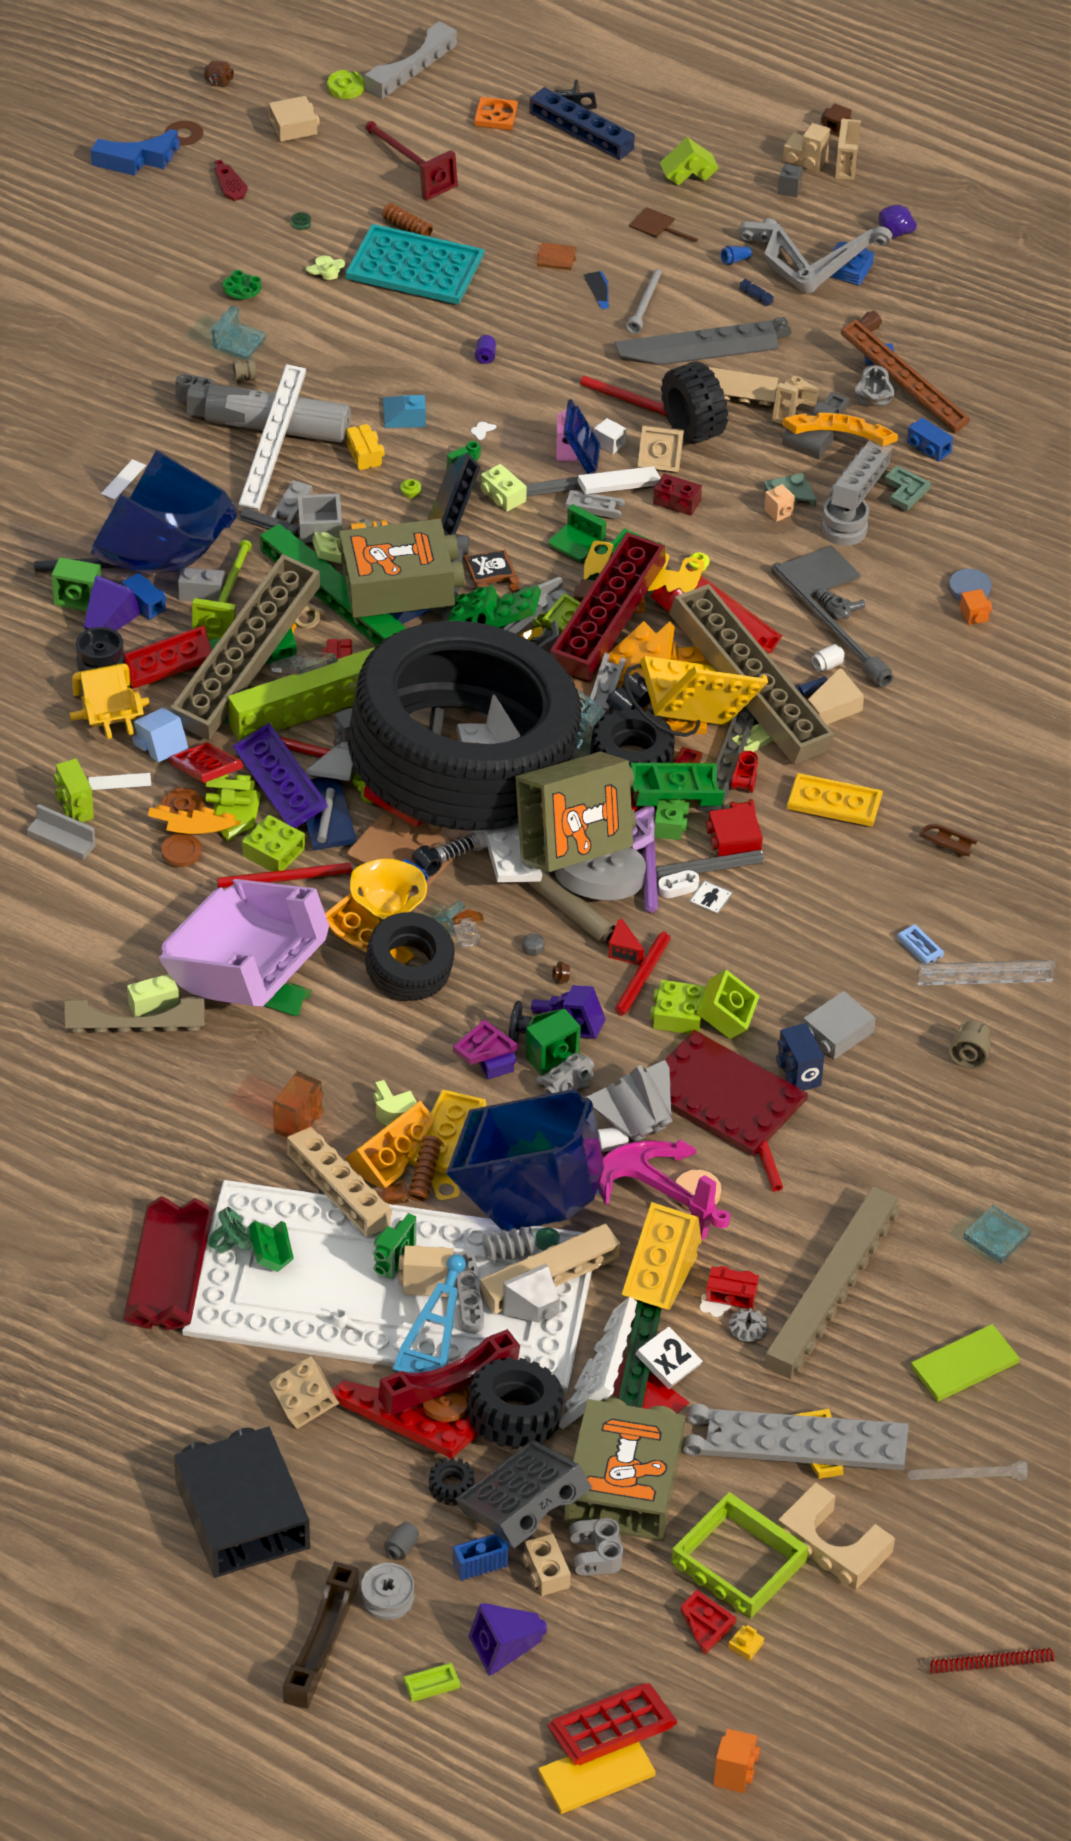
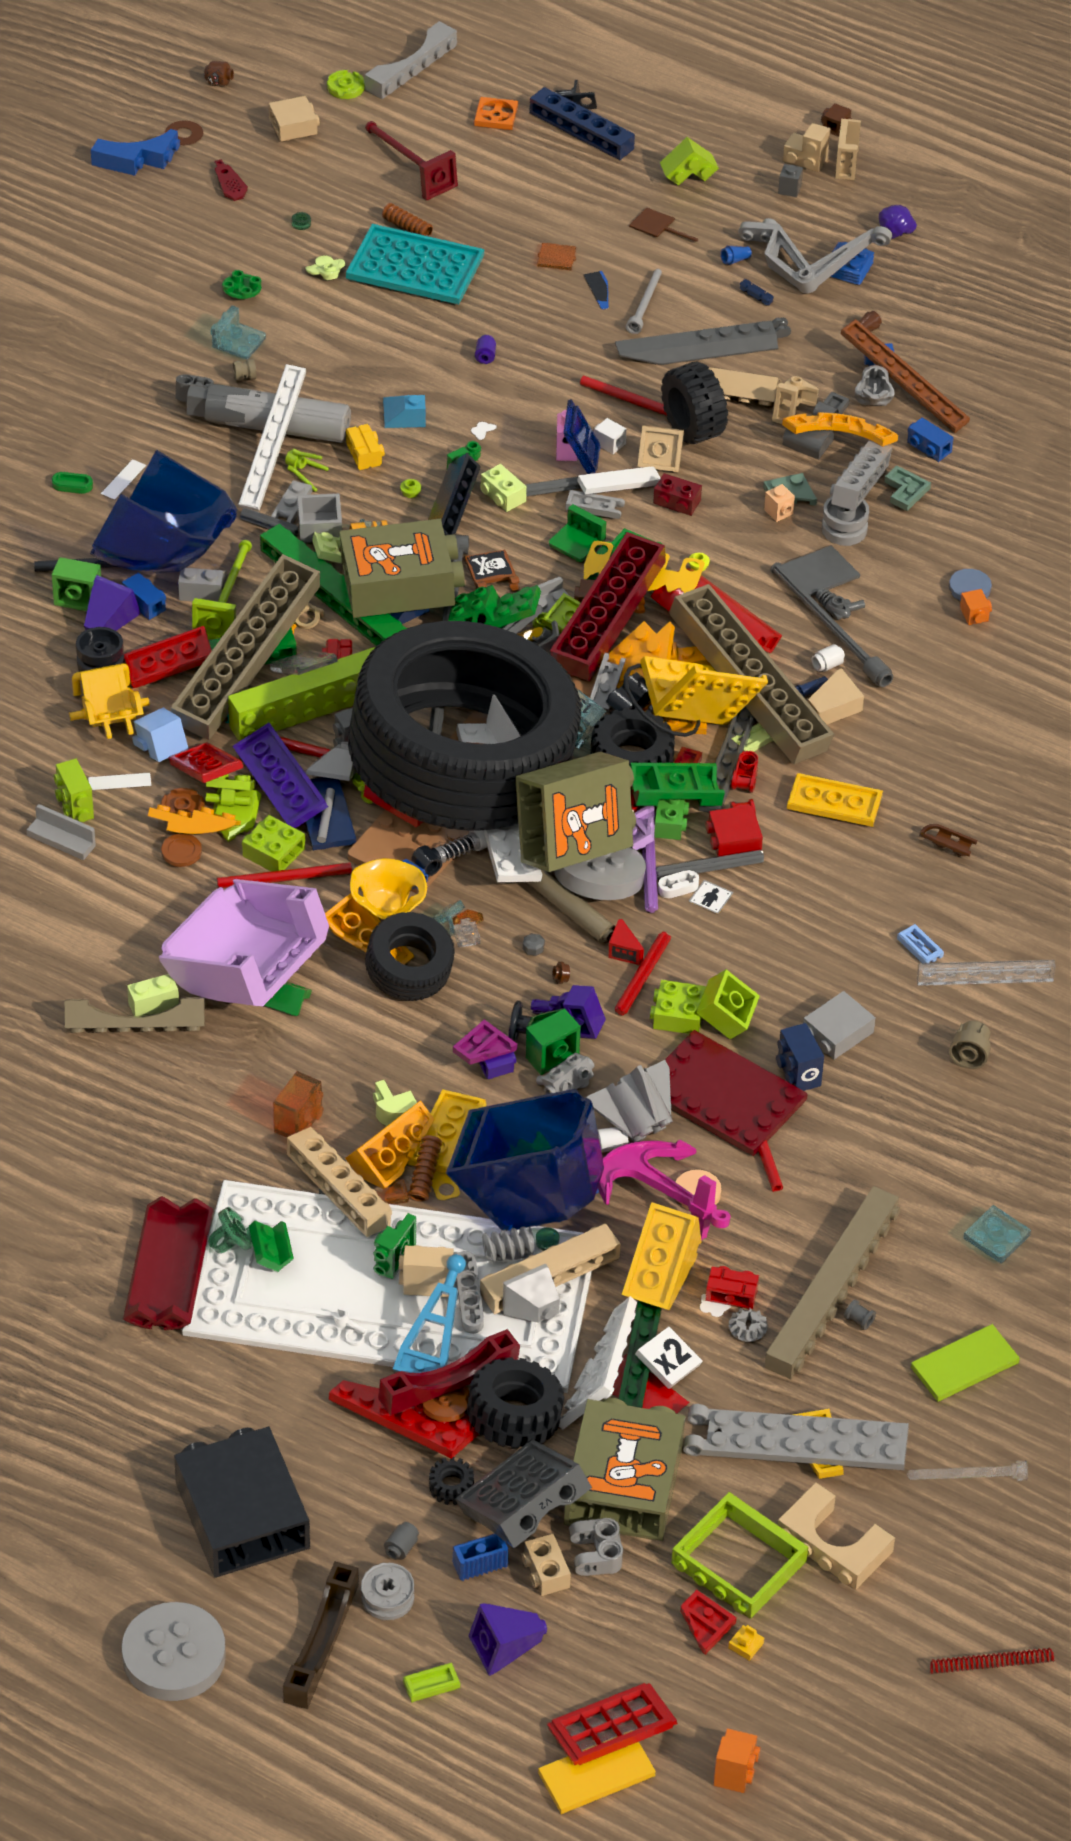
(72, 482): none -> green tile
(173, 1651): none -> light grey brick
(297, 460): none -> lime plant
(303, 1392): tan brick -> none
(860, 1314): none -> dark grey bush

